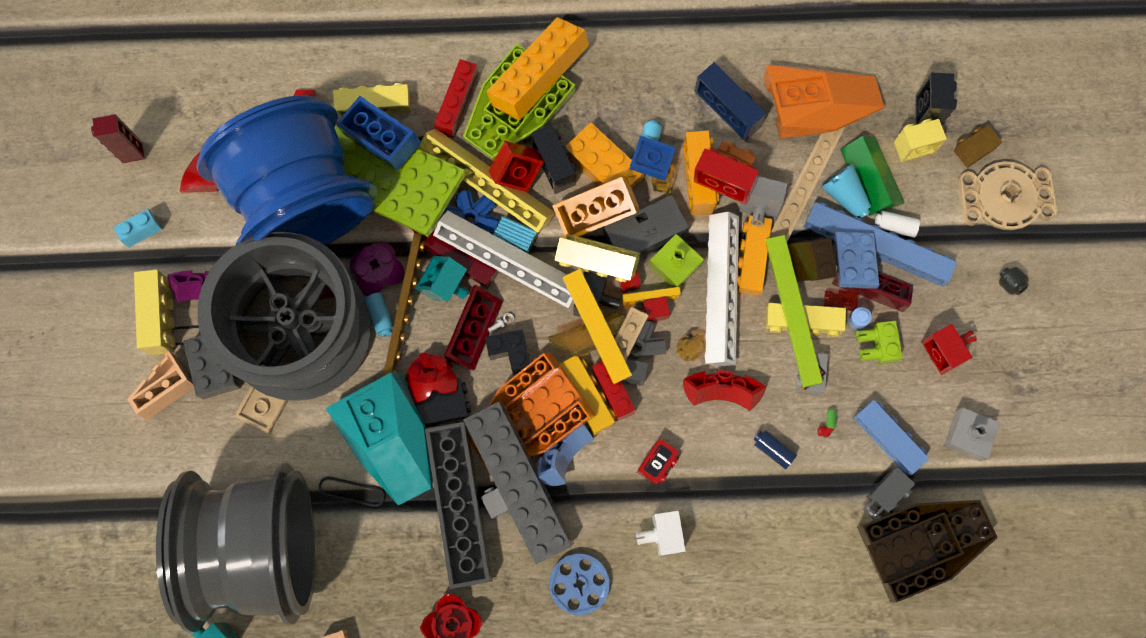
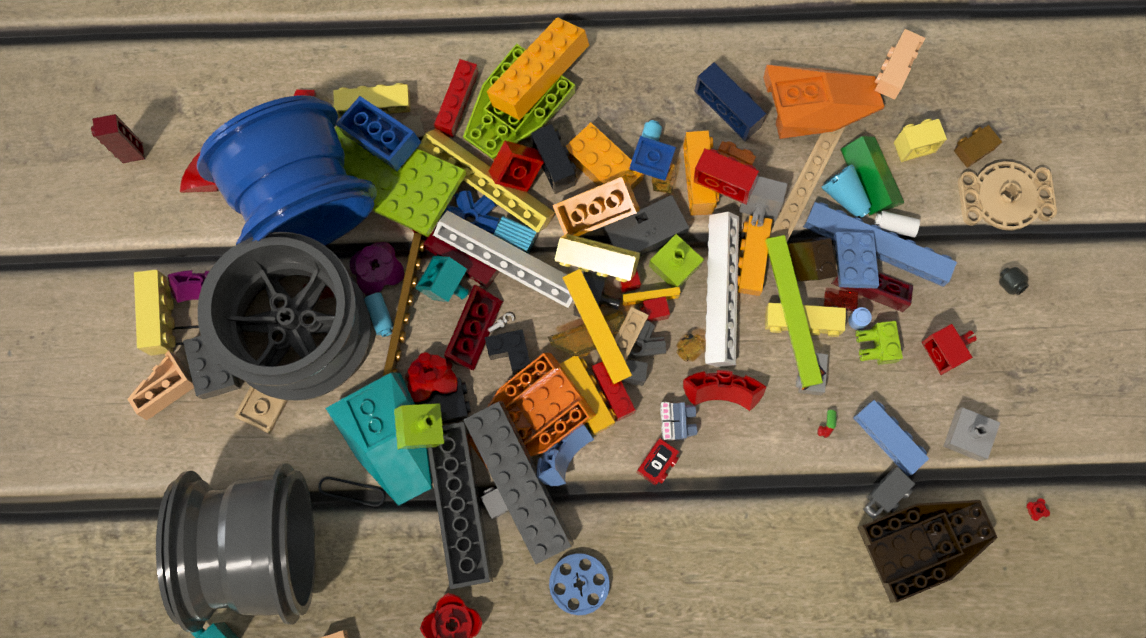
(137, 228): medium azure brick -> none
(418, 426): none -> lime brick
(666, 534): white brick -> none
(674, 421): none -> hips
(774, 449): dark blue brick -> none
(899, 64): none -> light nougat wedge
(936, 98): black brick -> none
(1032, 509): none -> red plate

